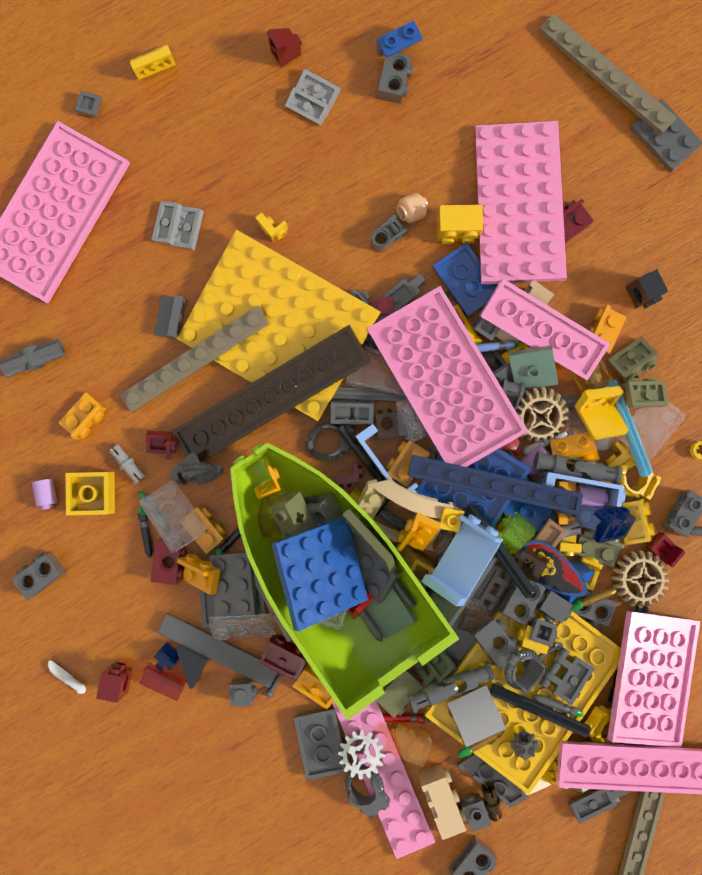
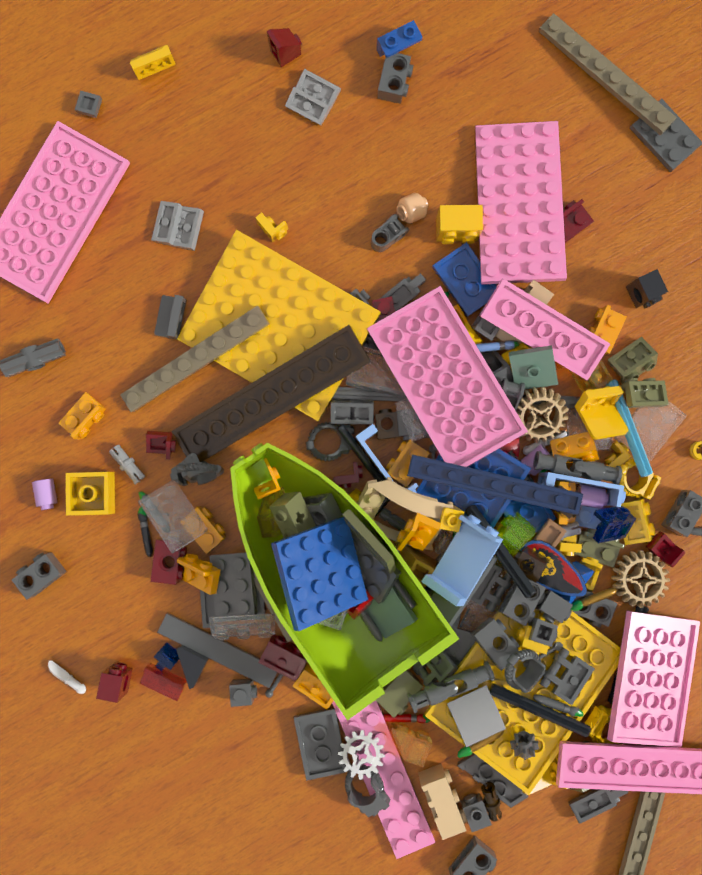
(228, 542): black piece -> none

